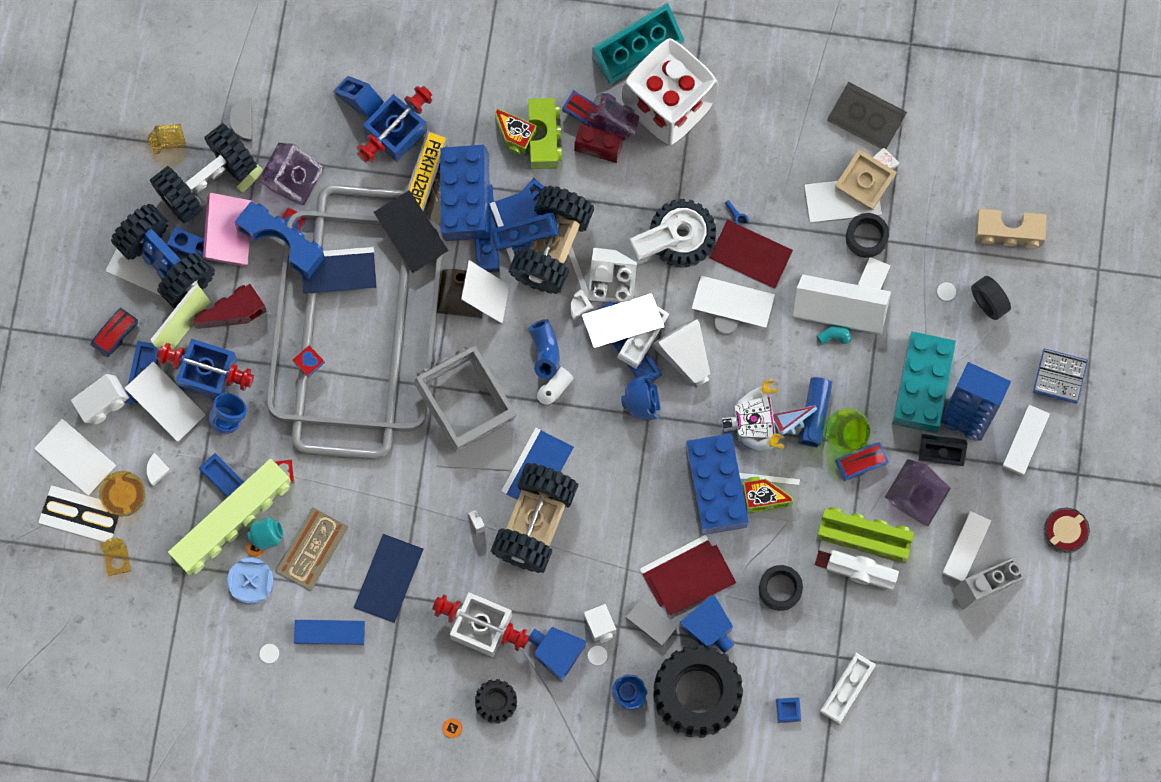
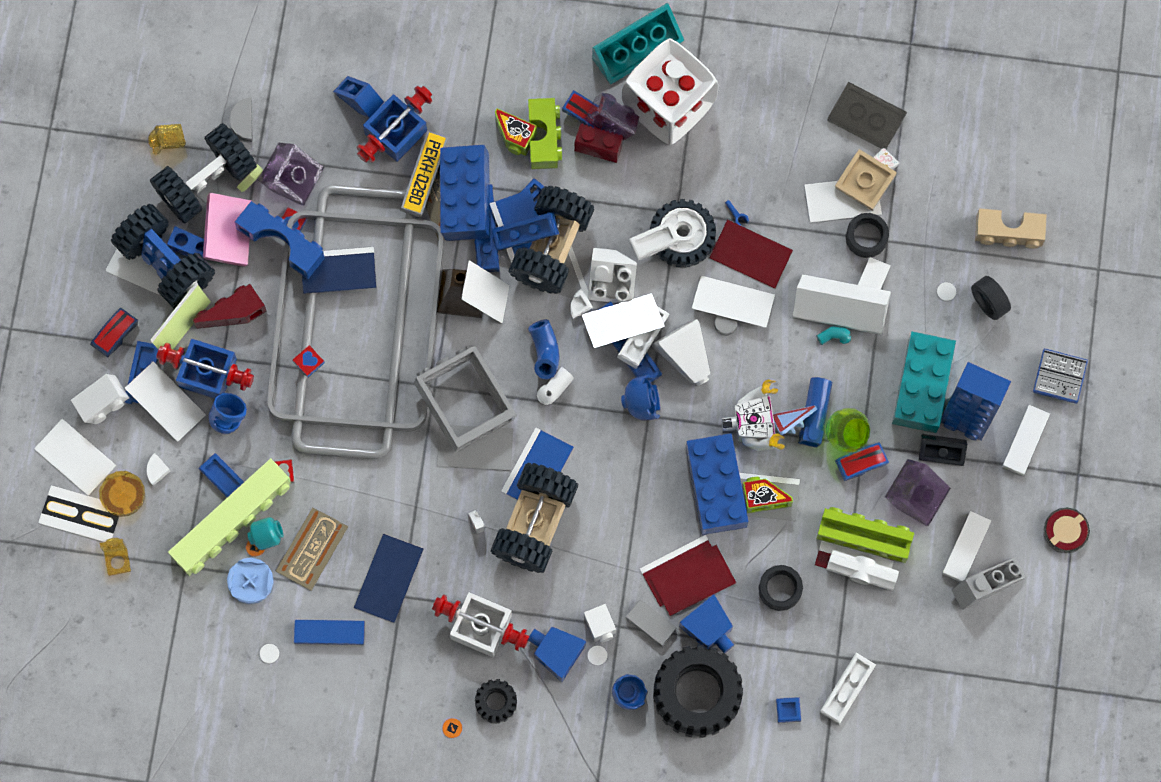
(410, 231): black sticker -> none

